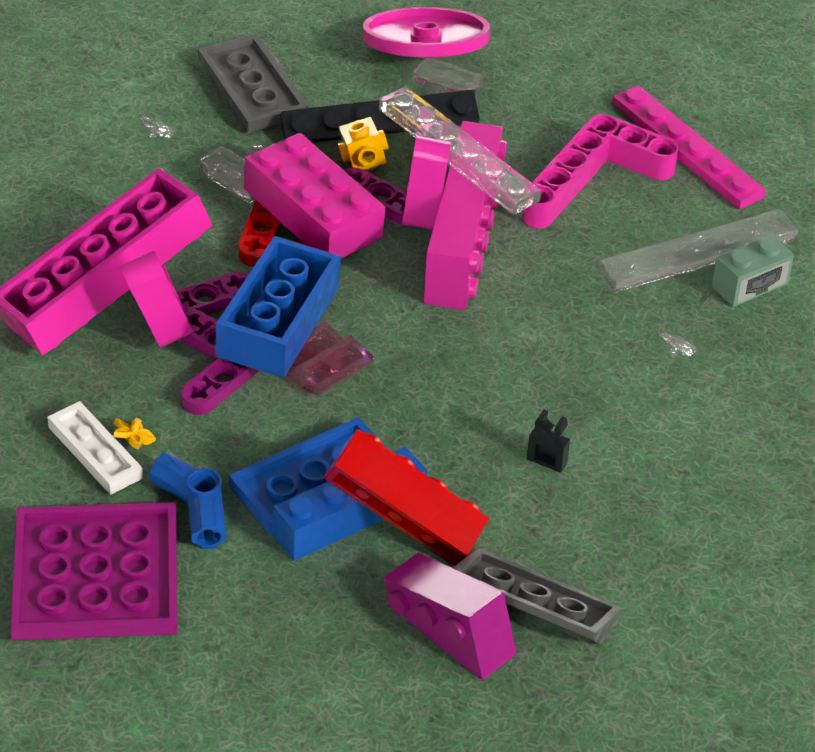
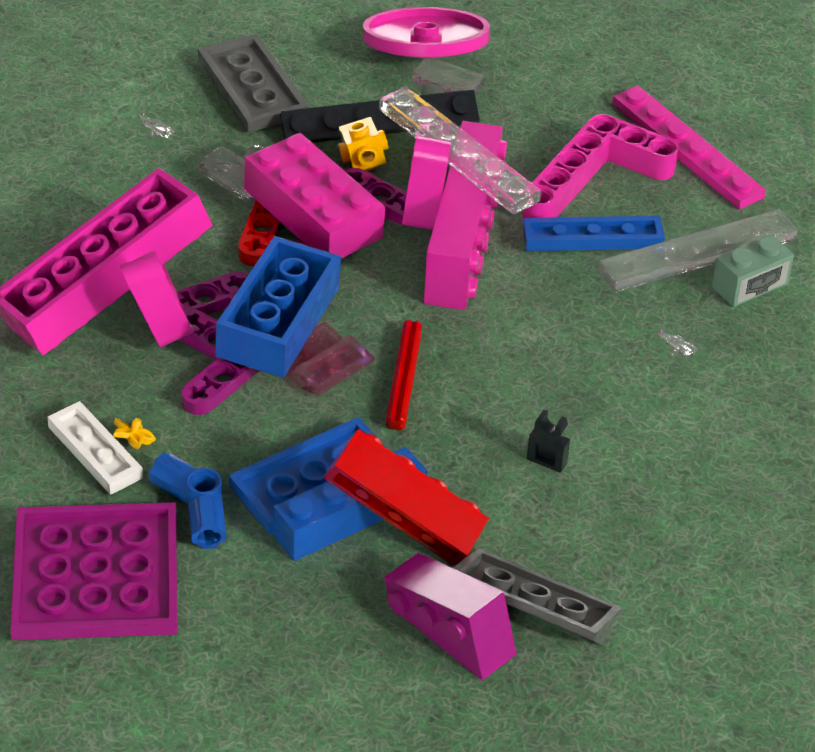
(403, 375): none -> red axle
(592, 233): none -> blue plate

